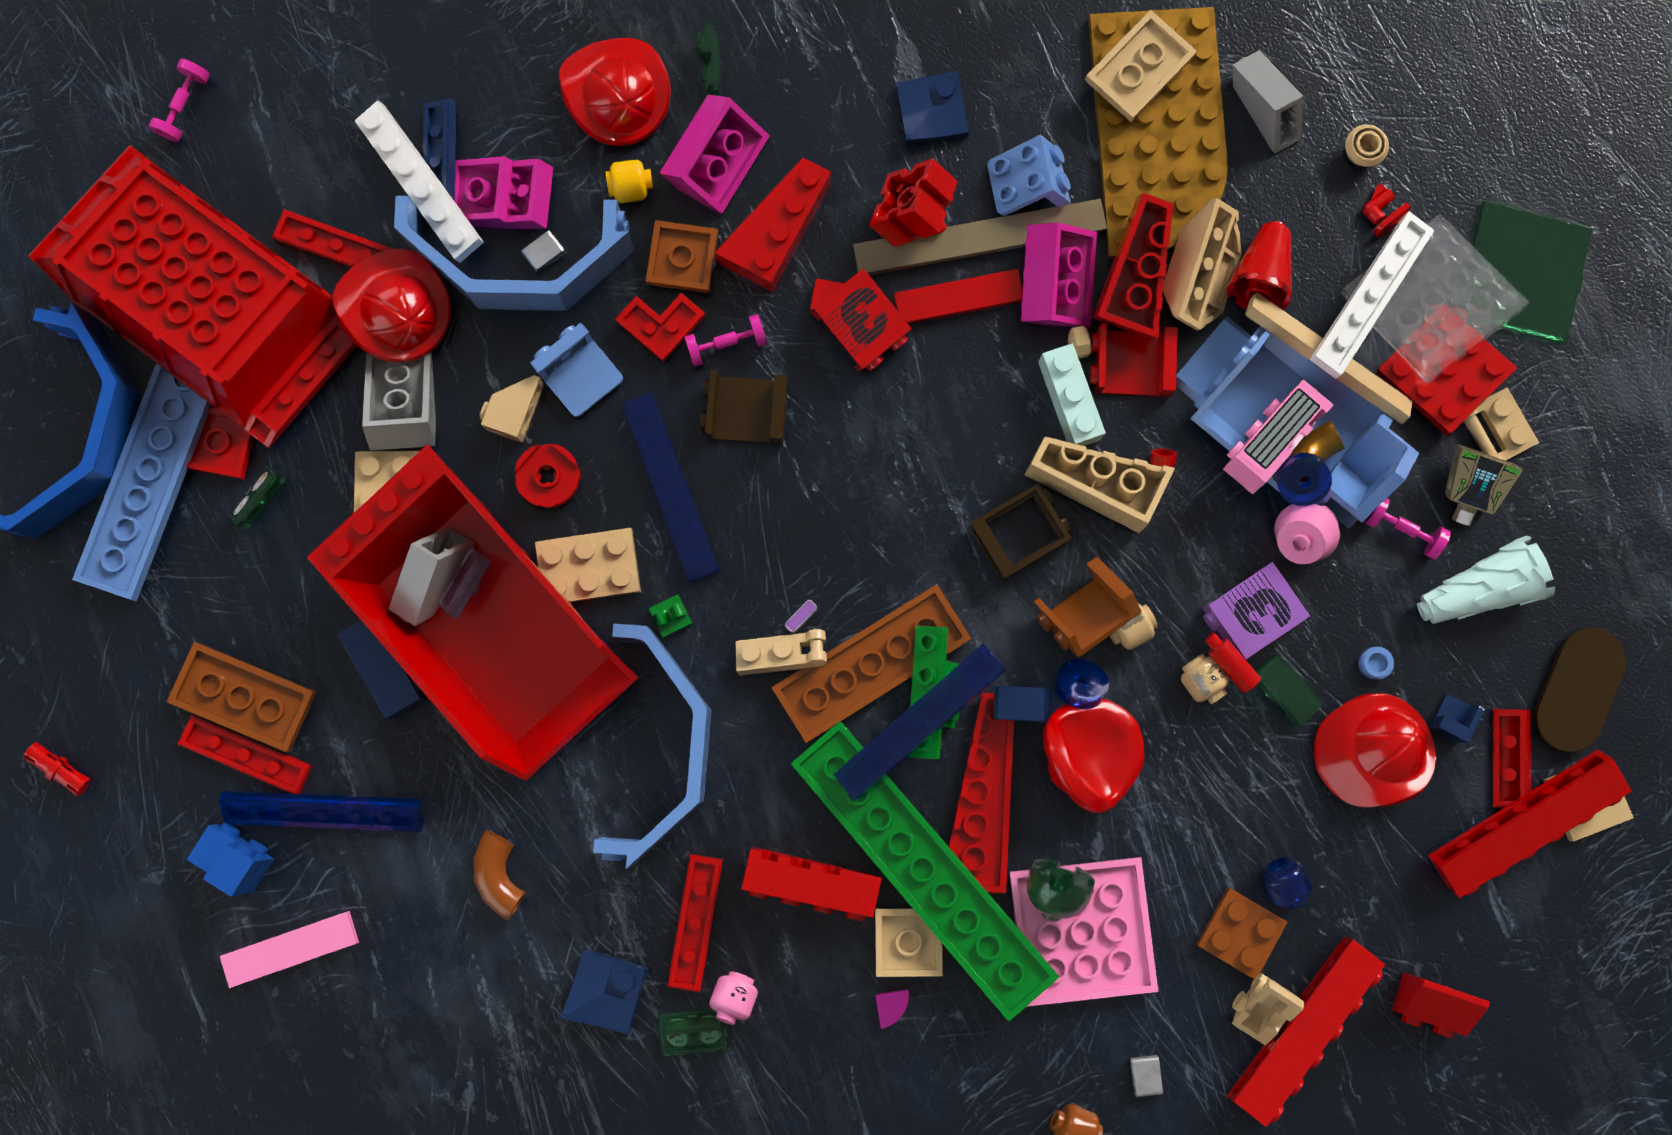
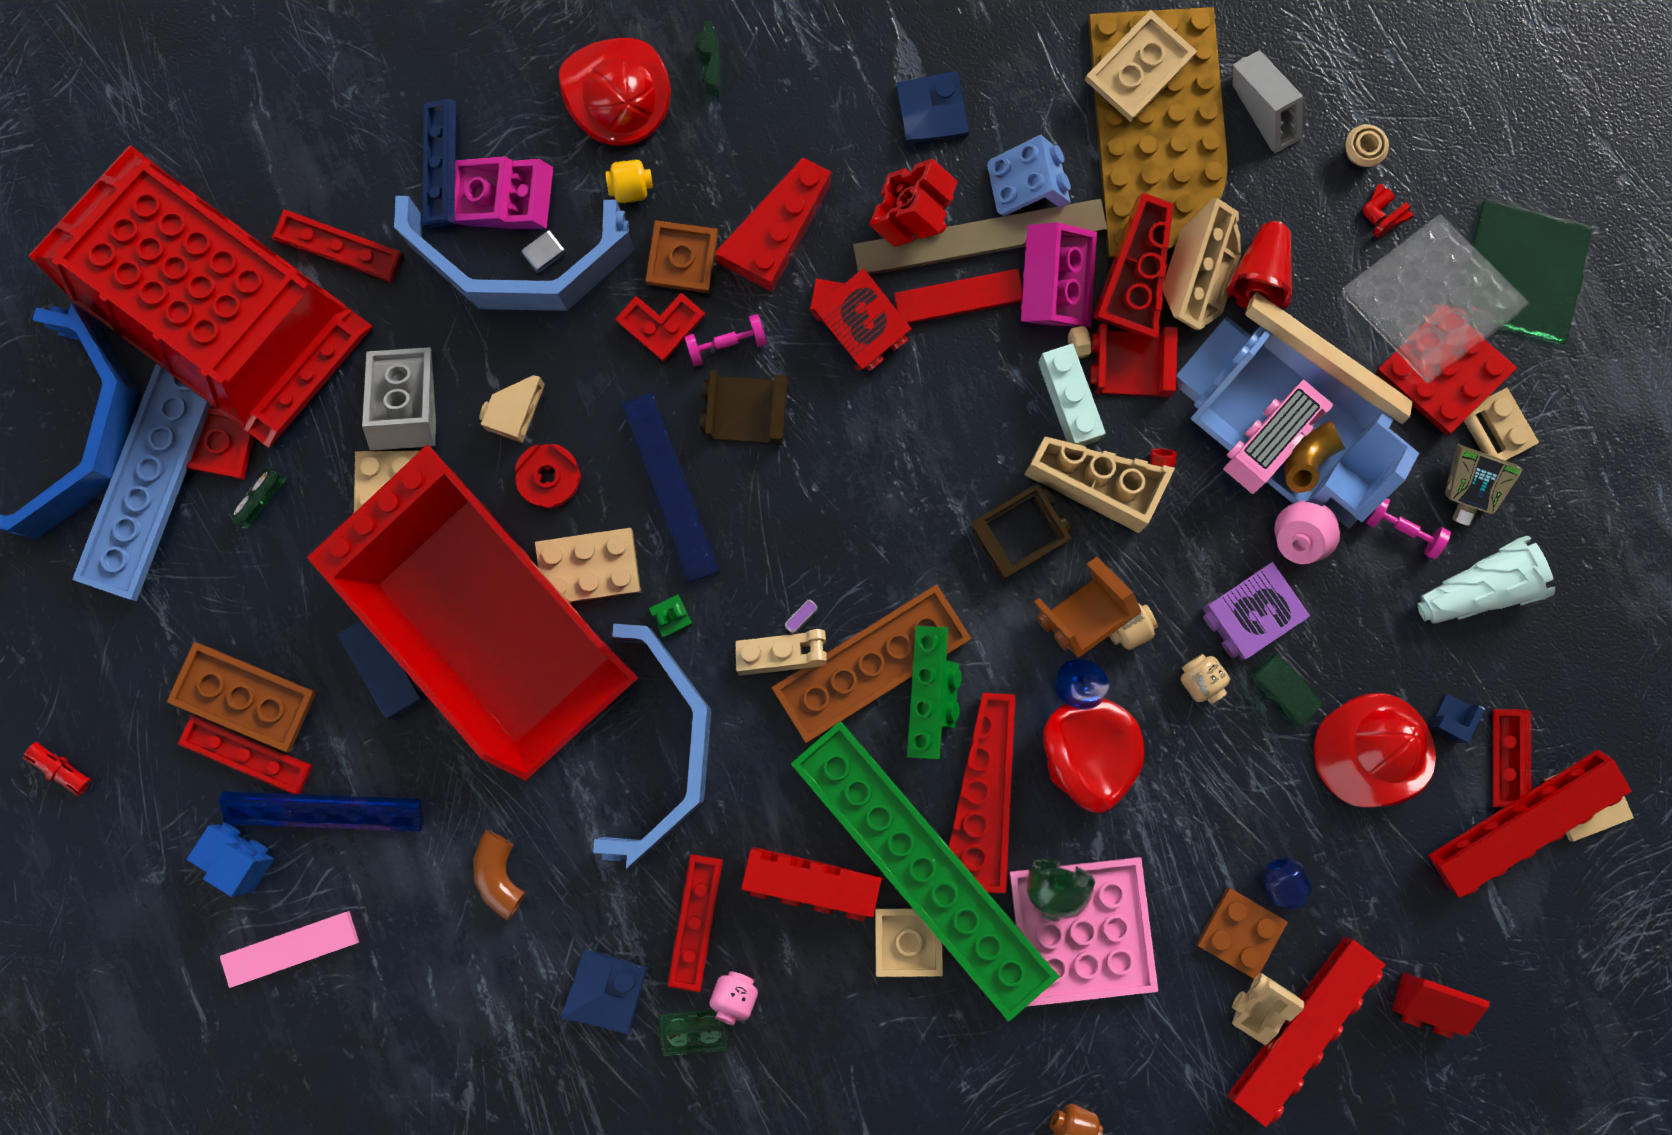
(193, 72): dark pink wheel -> none
(393, 305): red piece -> none
(419, 181): white plate -> none
(428, 573): light grey slope -> none
(464, 583): plate -> none
(577, 370): medium blue bracket -> none
(715, 153): dark pink slope -> none
(891, 1006): magenta tile -> none
(920, 722): clear blue plate -> none
(1022, 704): dark blue slope -> none
(1146, 1076): flat silver piece -> none
(1232, 663): red cylinder -> none
(1307, 492): clear blue piece -> none
(1371, 295): white plate -> none
(1376, 663): medium blue tile -> none
(1579, 689): dark brown tile -> none

